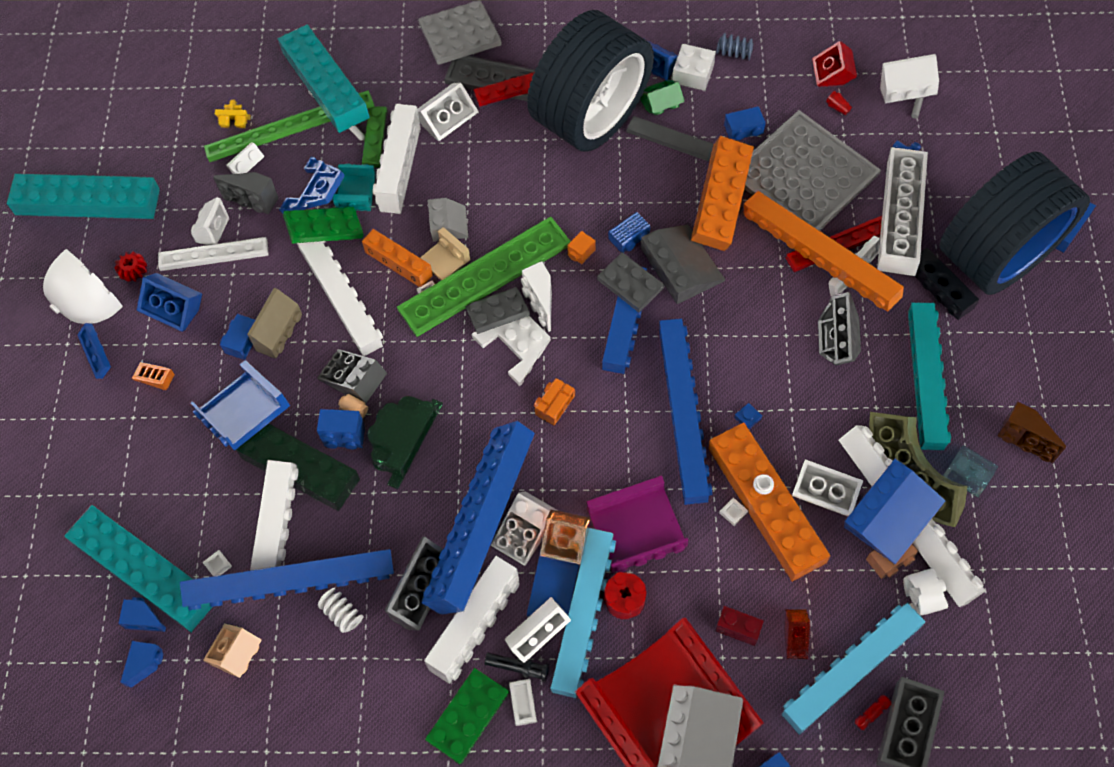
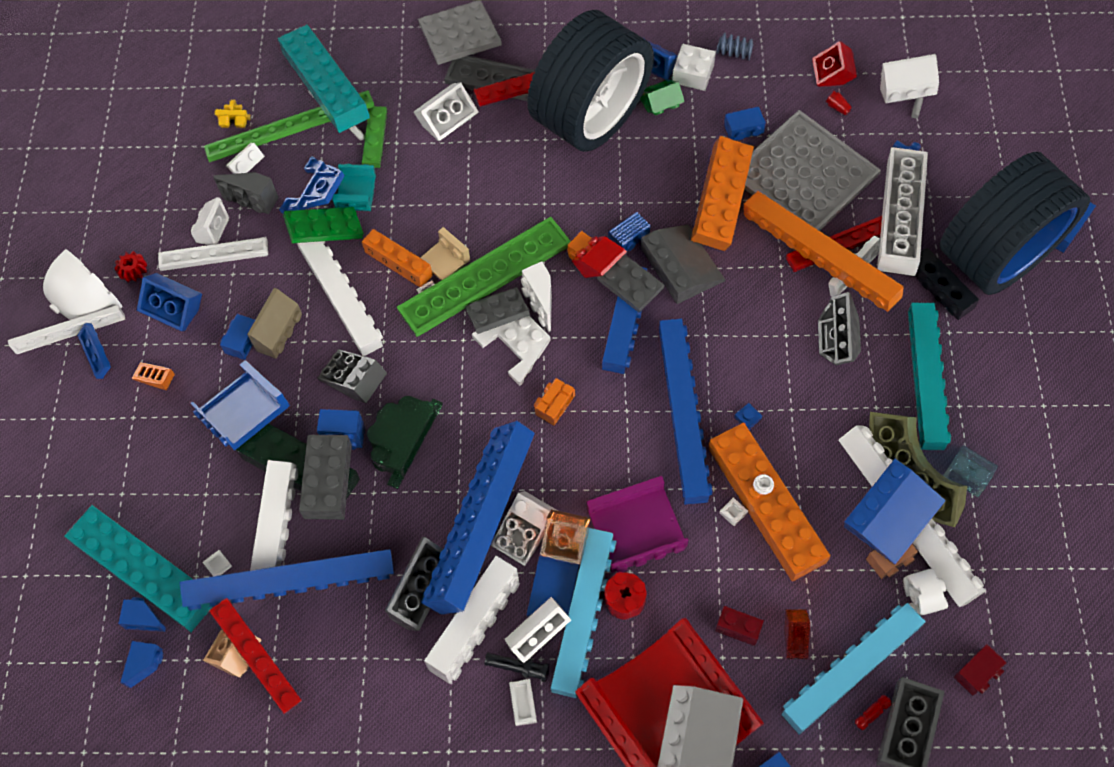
(65, 329): none -> white tile
(83, 196): teal brick -> none
(255, 655): none -> red plate
(325, 477): none -> dark grey brick
(338, 612): white piece -> none
(353, 404): light nougat brick -> none
(397, 158): white brick -> none
(449, 215): light grey slope -> none
(467, 716): green plate -> none
(597, 257): none -> red slope
(670, 138): dark grey tile -> none
(827, 488): white slope -> none
(980, 670): none -> dark red brick
(1031, 433): reddish brown slope -> none

